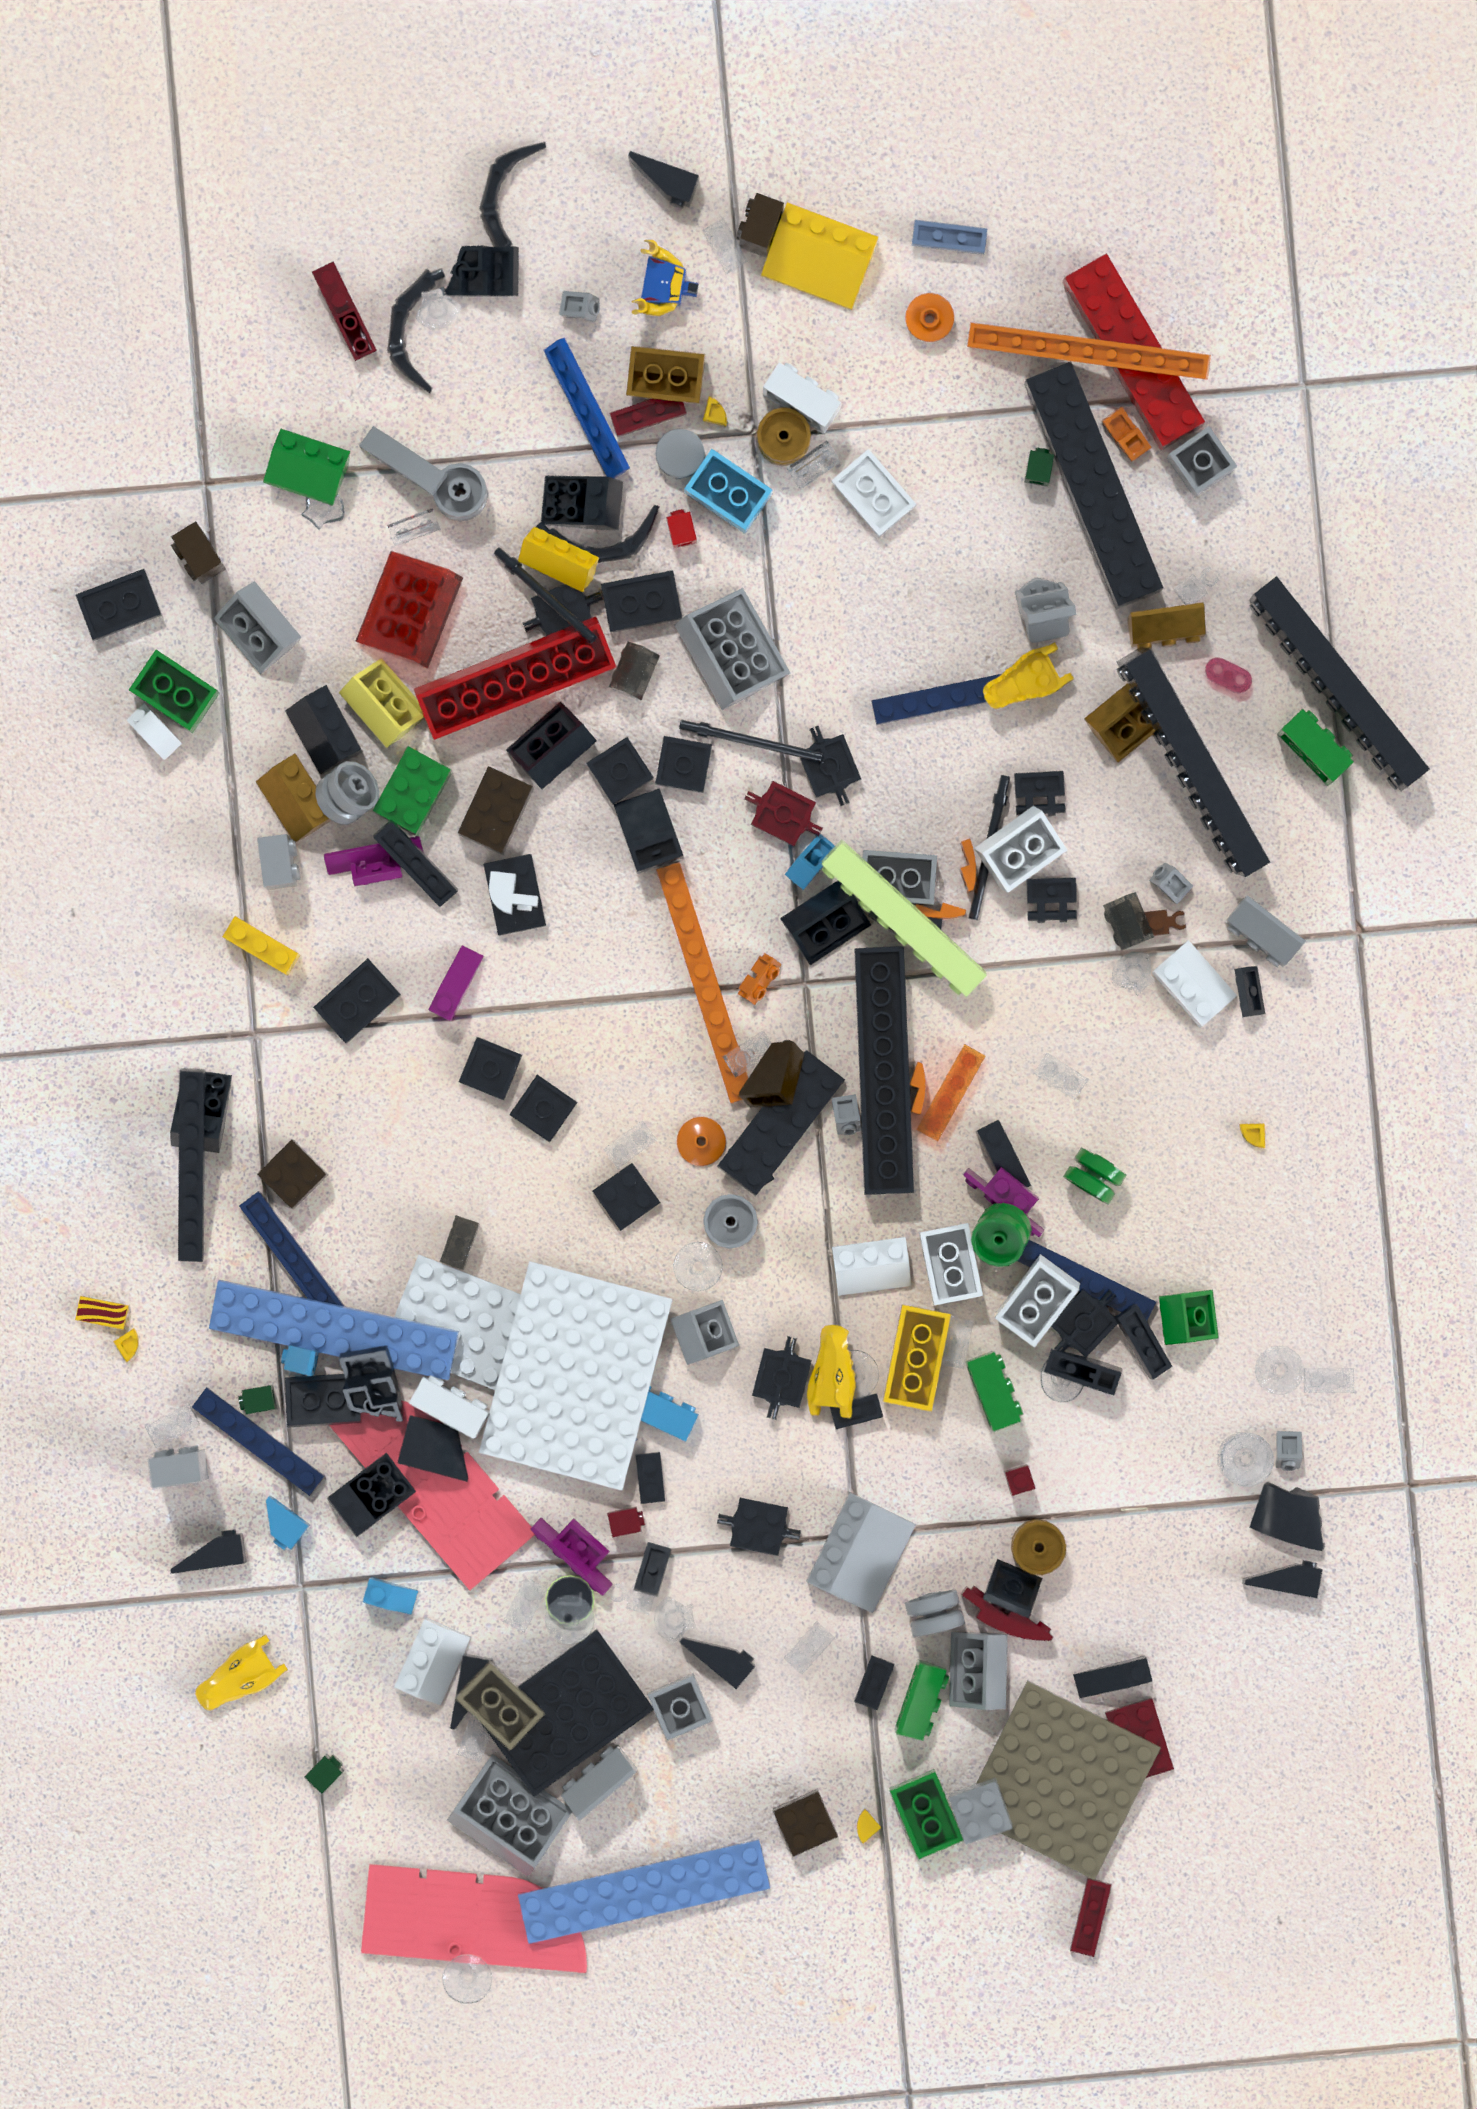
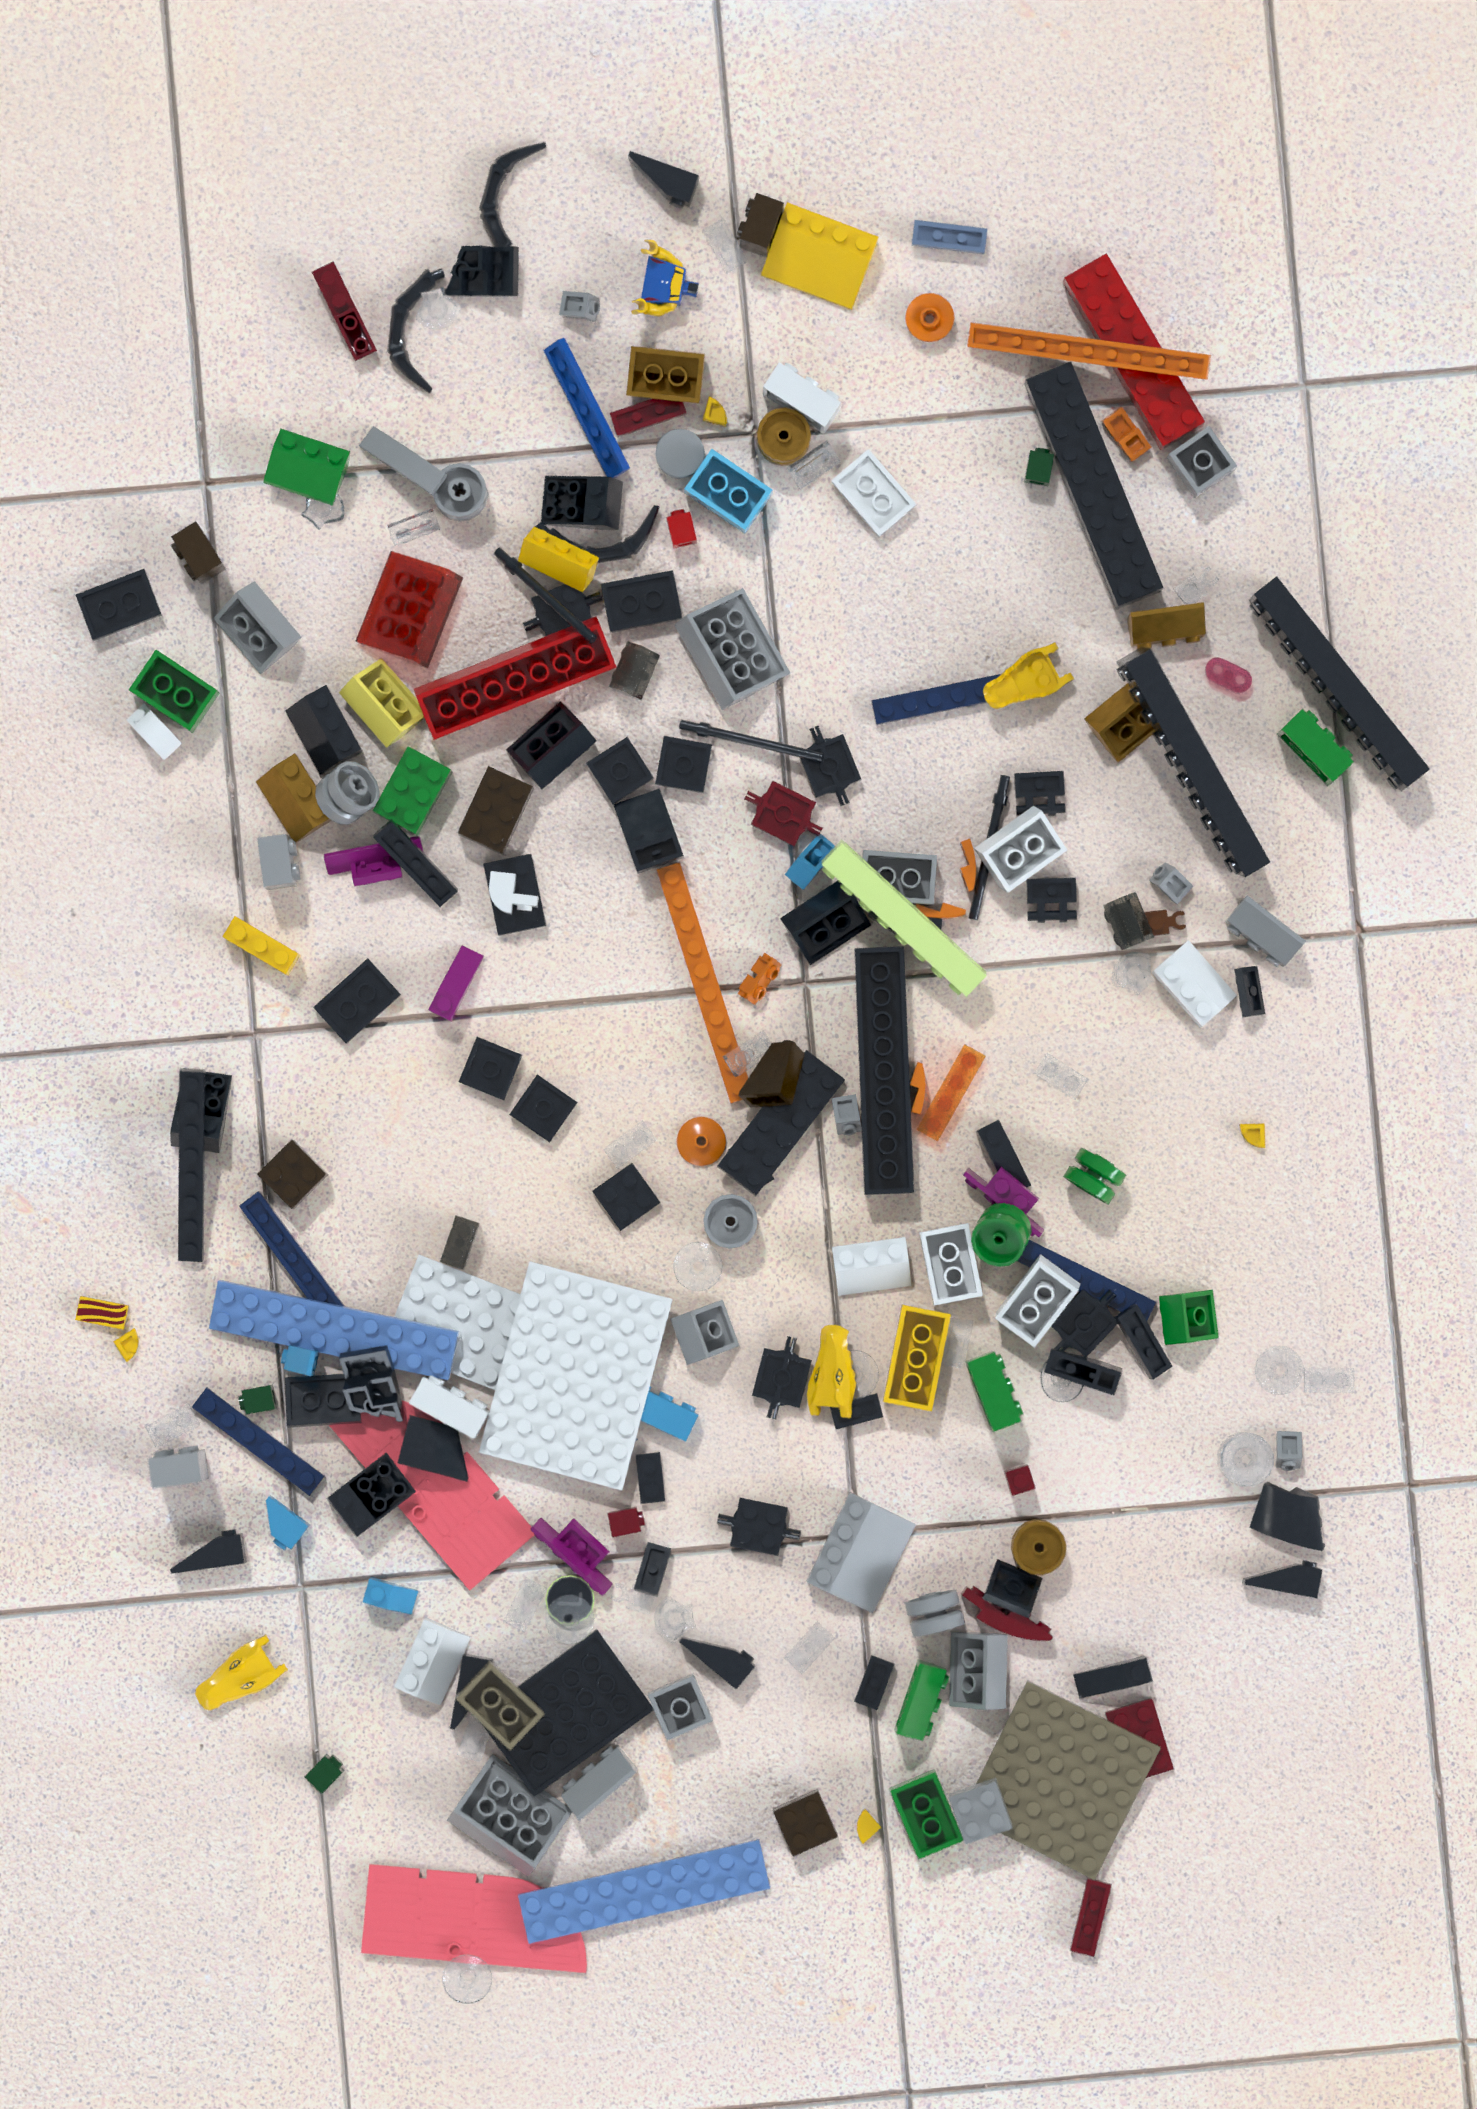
(1045, 609): light grey piece -> none

